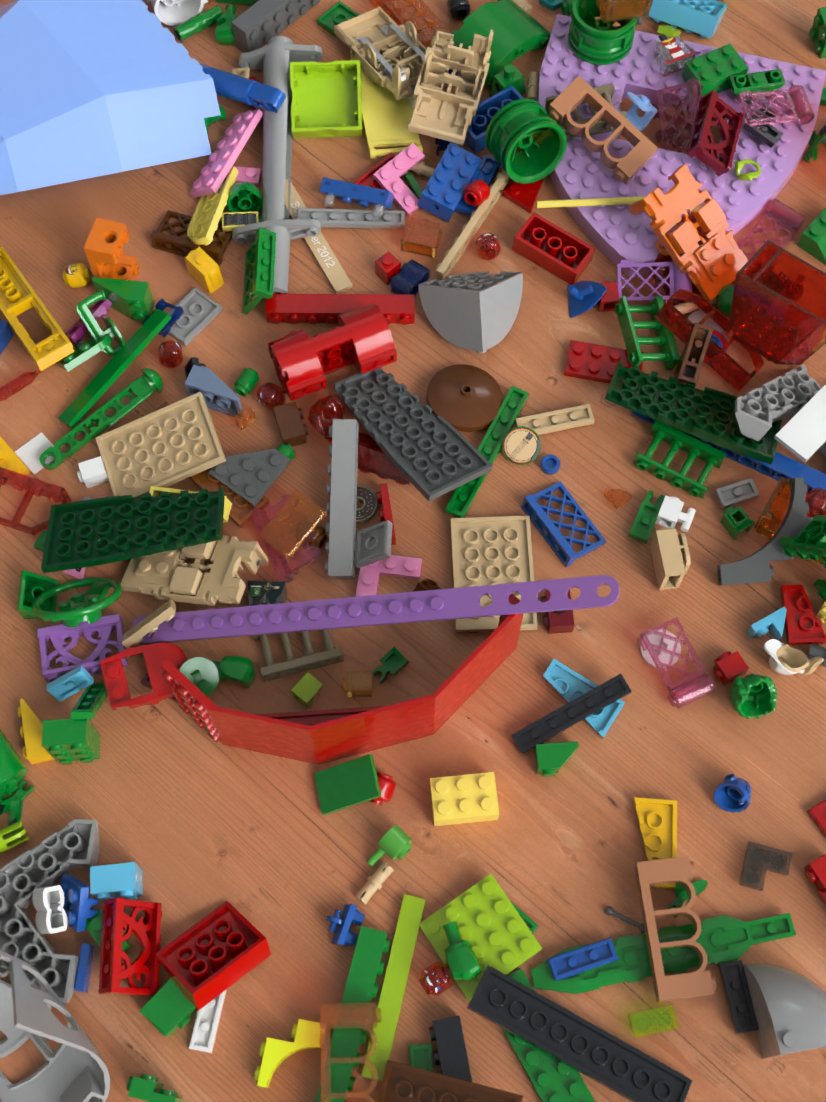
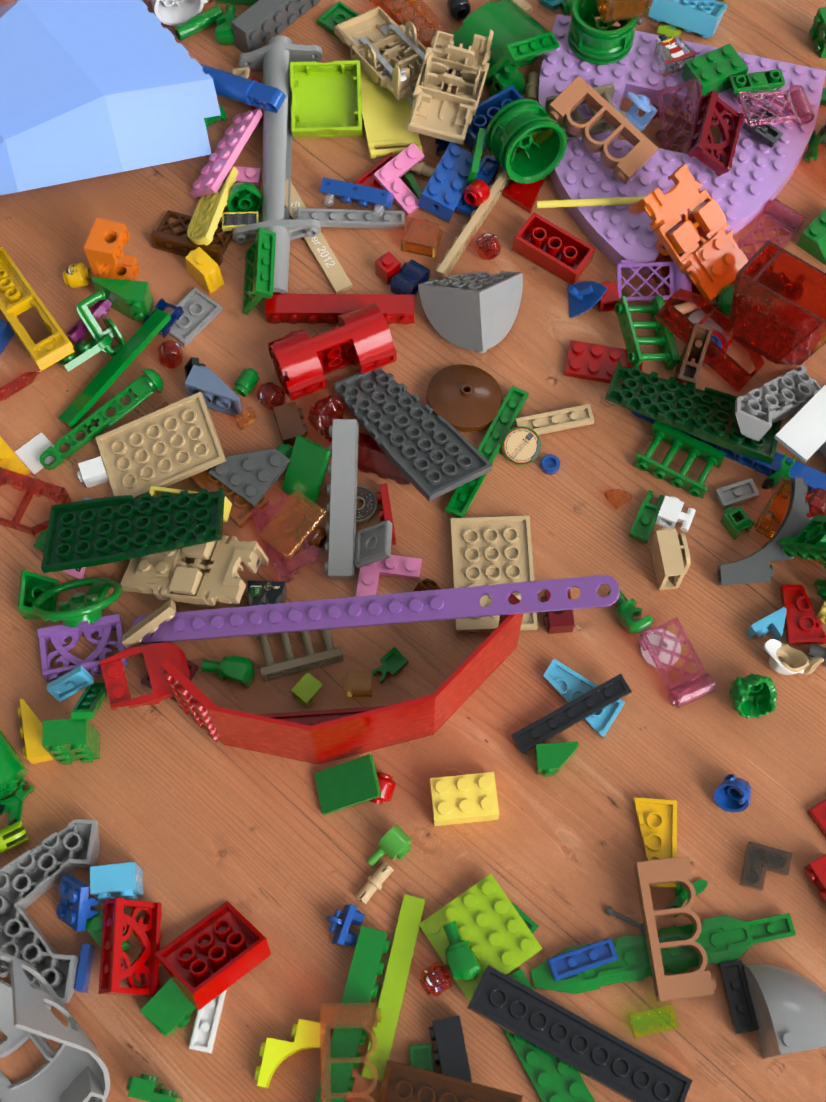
(50, 912): white brick -> none
(201, 673): piece -> none
(306, 468): none -> green tile
(476, 155): none -> green tile
(525, 52): none -> green fence
(551, 533): blue fence -> none
(626, 611): none -> green piece
(728, 667): red brick -> none
(746, 176): lime piece -> none
(774, 478): none -> green piece

